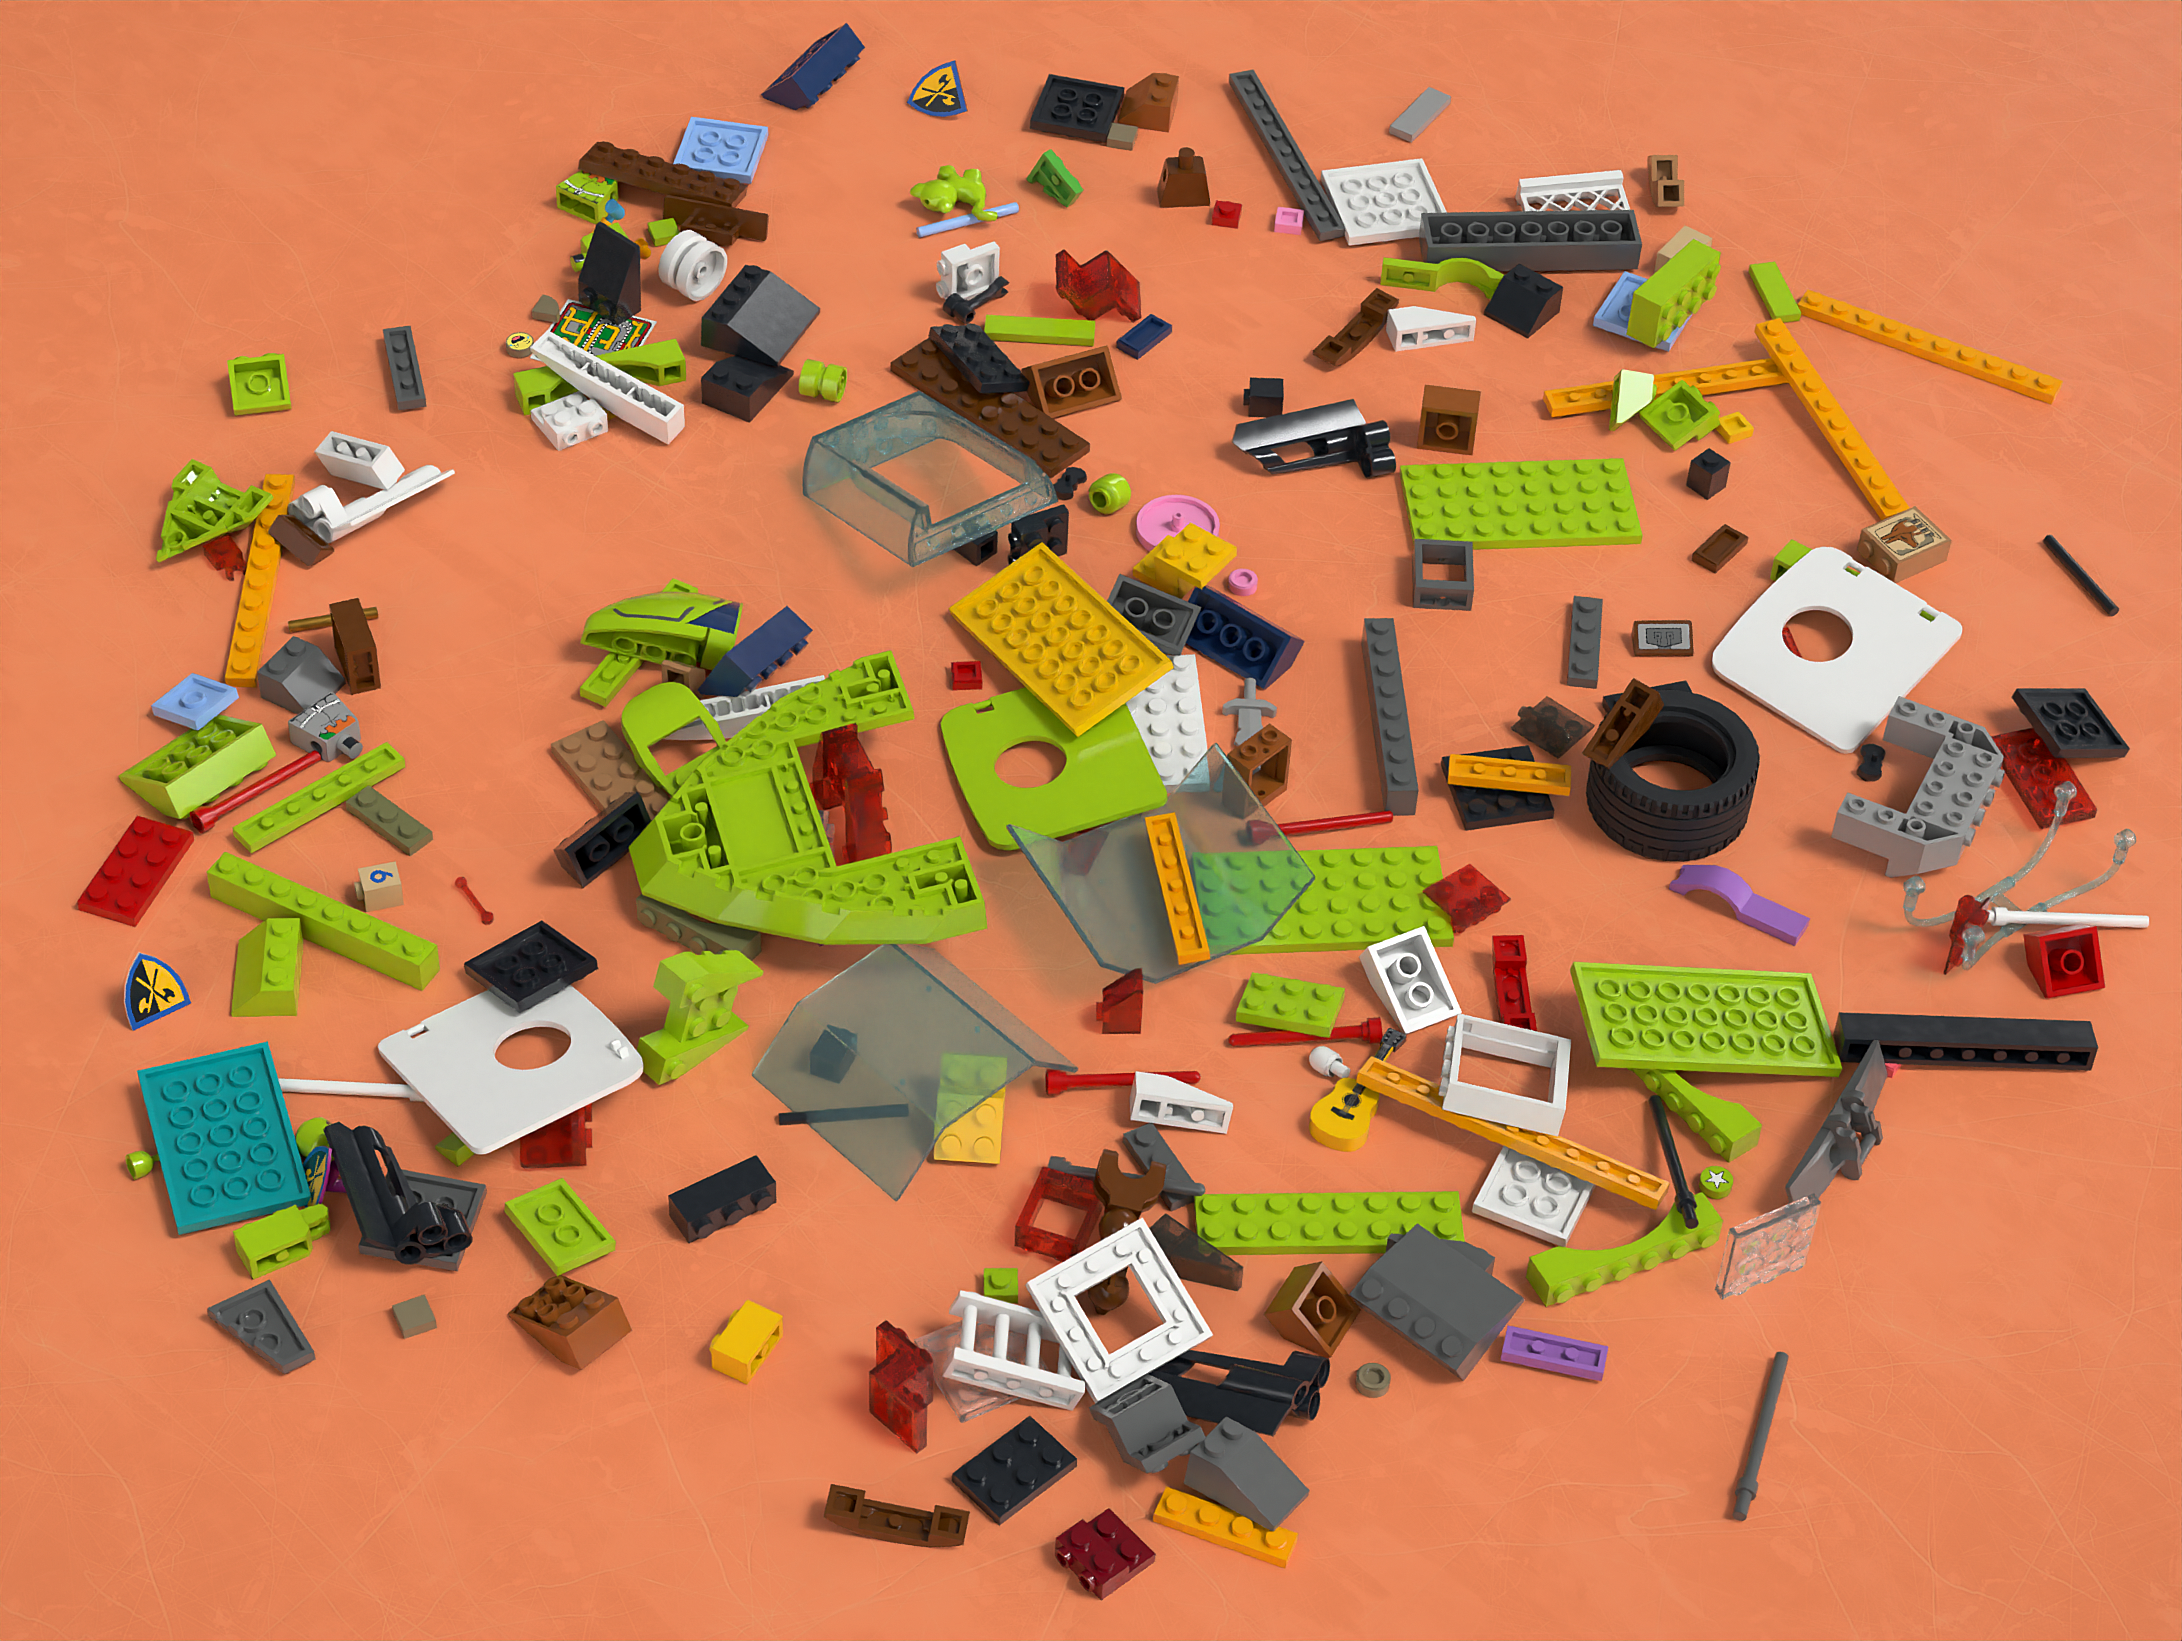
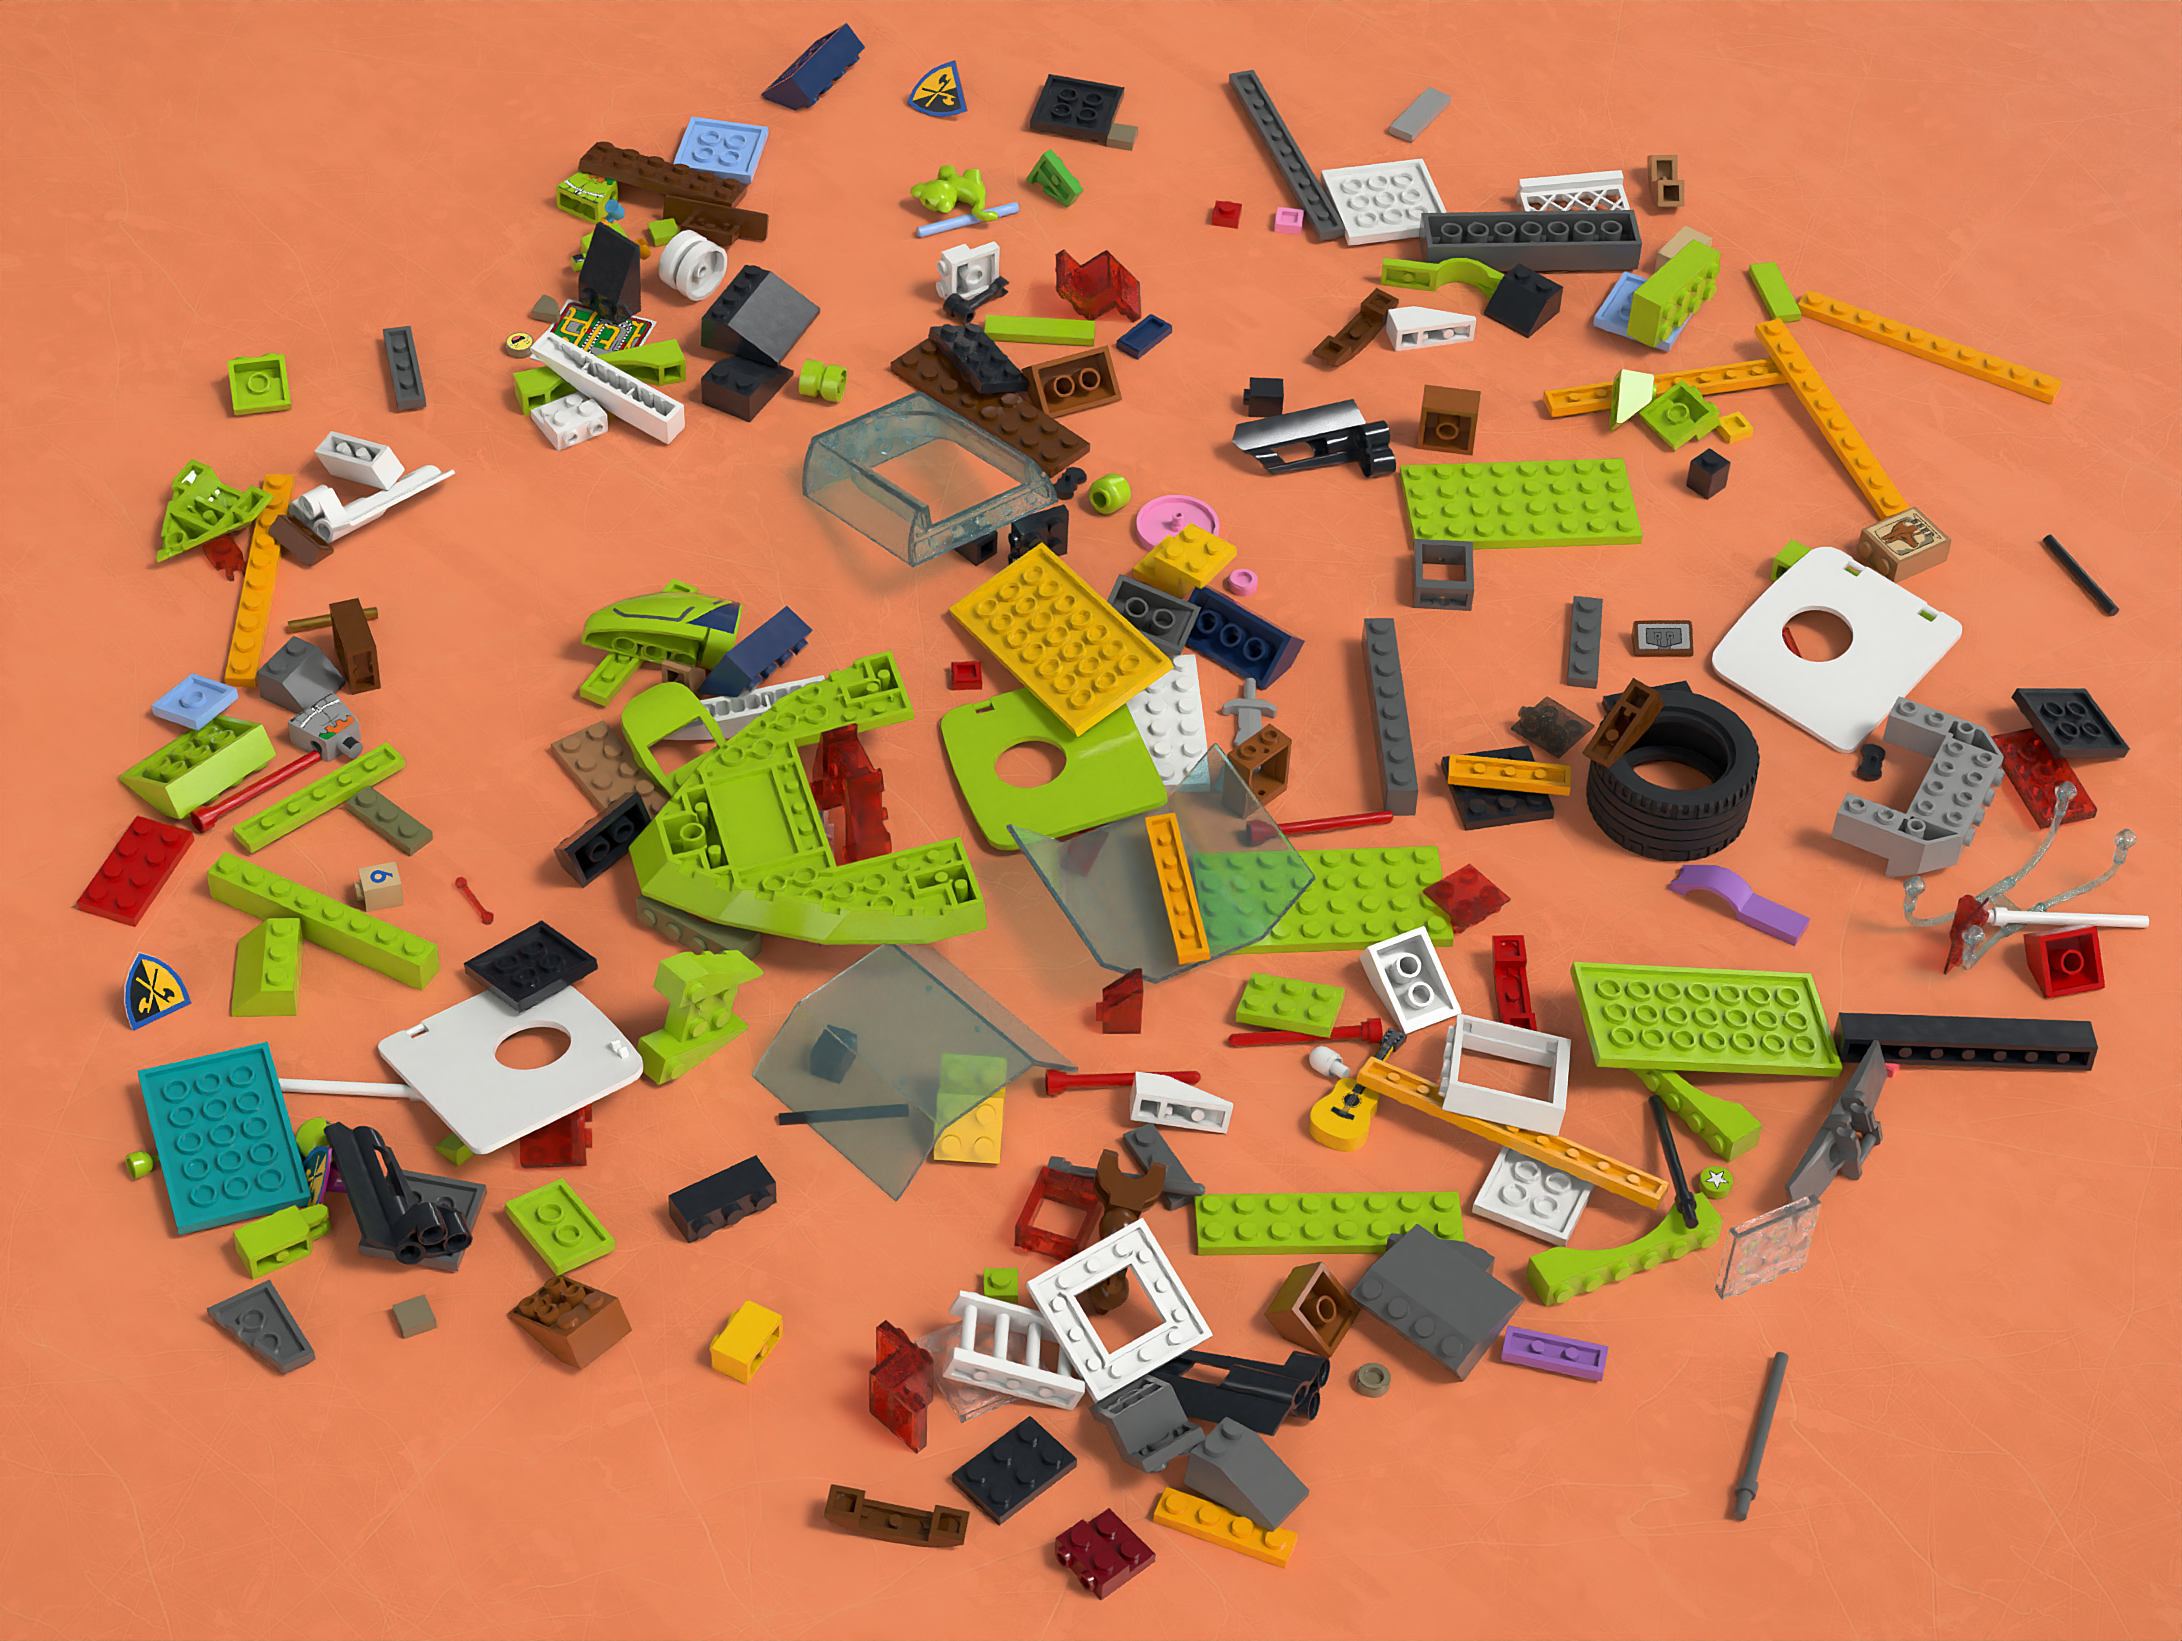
(1151, 102): dark orange slope -> none
(1183, 181): reddish brown torso -> none
(1194, 1257): clear smoke slope -> none
(1719, 548): reddish brown tile -> none

